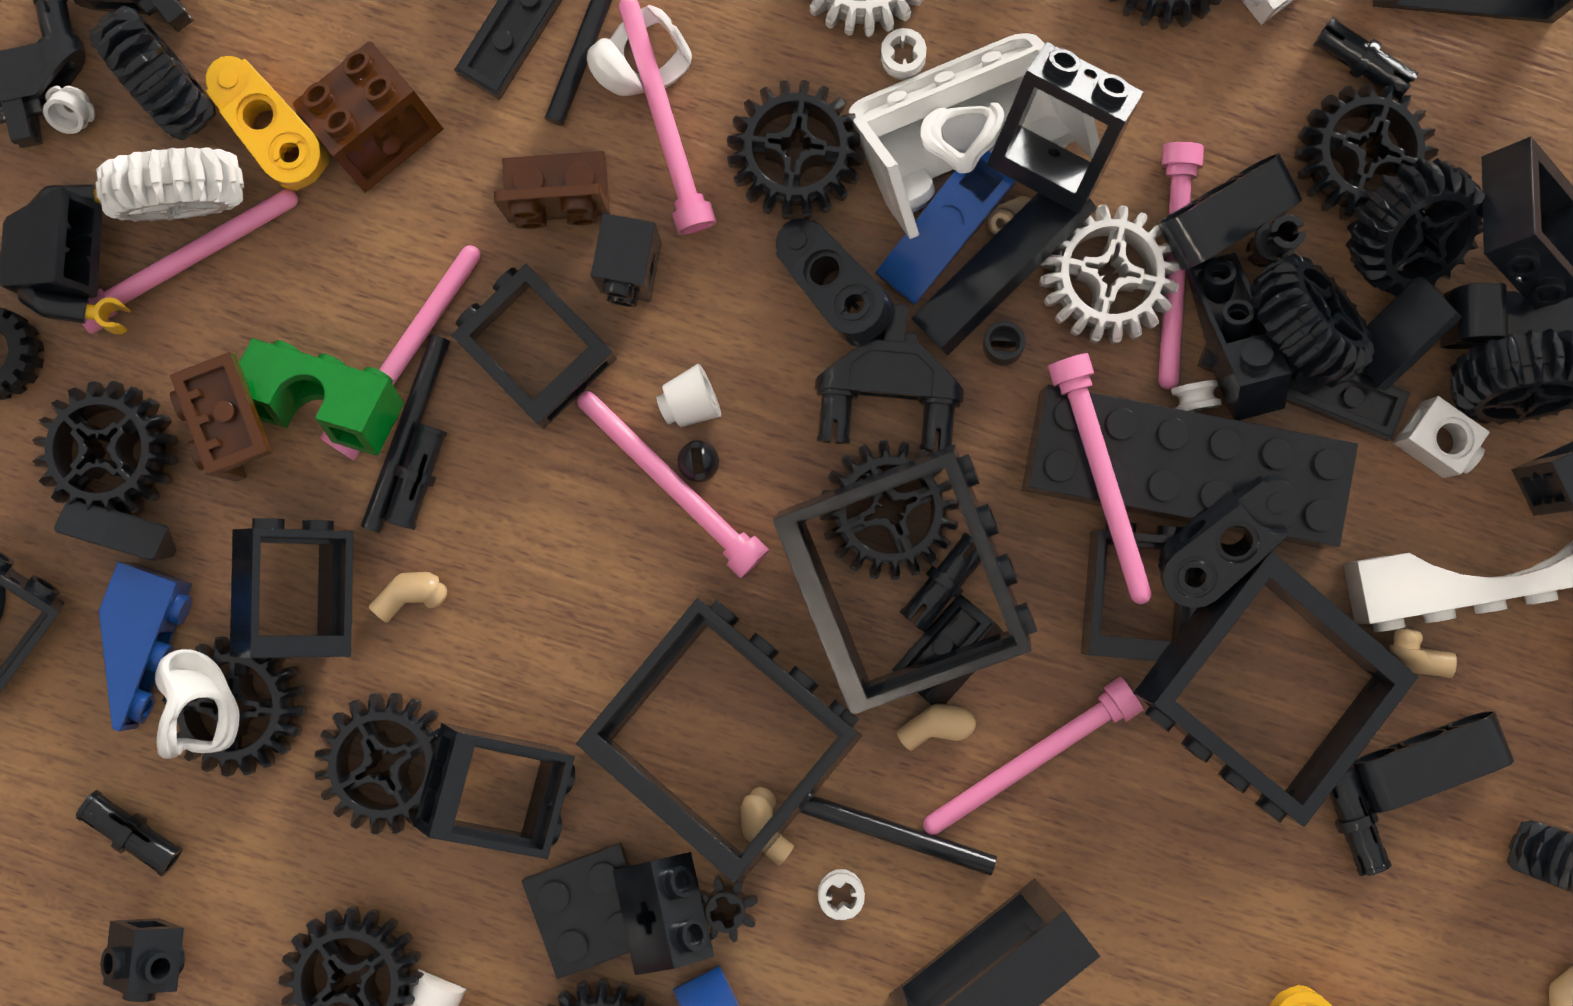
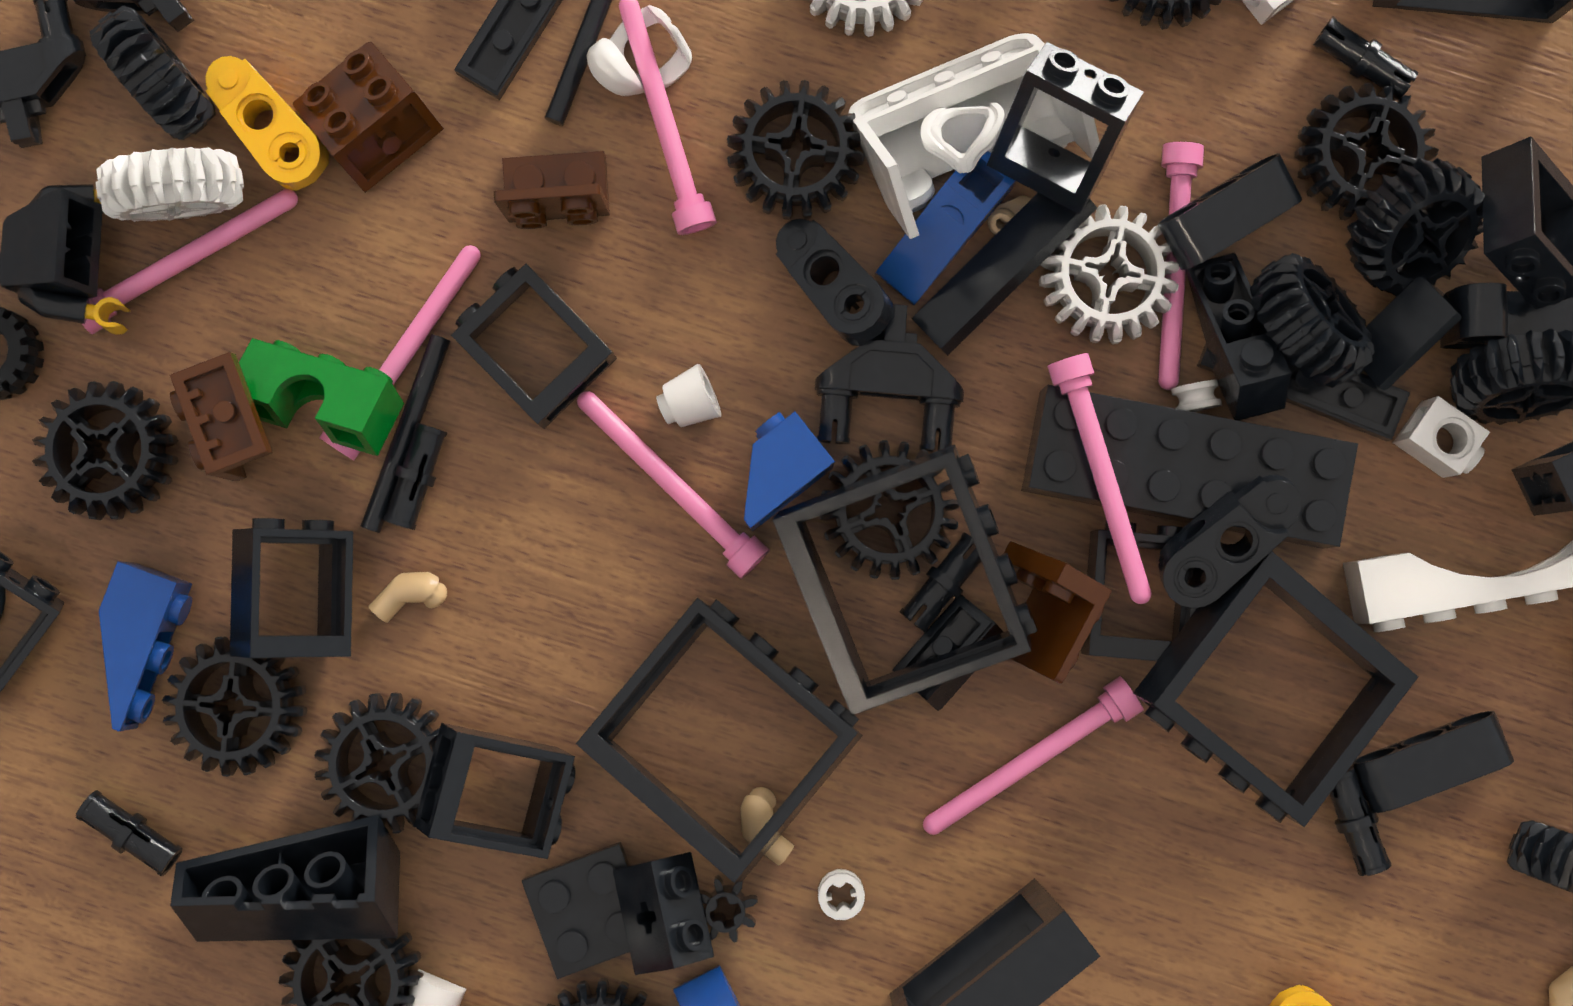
(68, 109): white plate -> none
(116, 531): black slope -> none
(143, 958): black brick -> none
(186, 677): white piece -> none
(295, 887): none -> black wedge
(626, 259): black brick -> none
(709, 460): black hinge -> none
(782, 467): none -> blue slope
(900, 835): black bar -> none
(904, 70): white bush -> none
(940, 722): tan arm -> none
(1004, 335): black hinge -> none
(1063, 608): none -> reddish brown bracket
(1275, 240): black pin -> none
(1420, 660): tan arm -> none

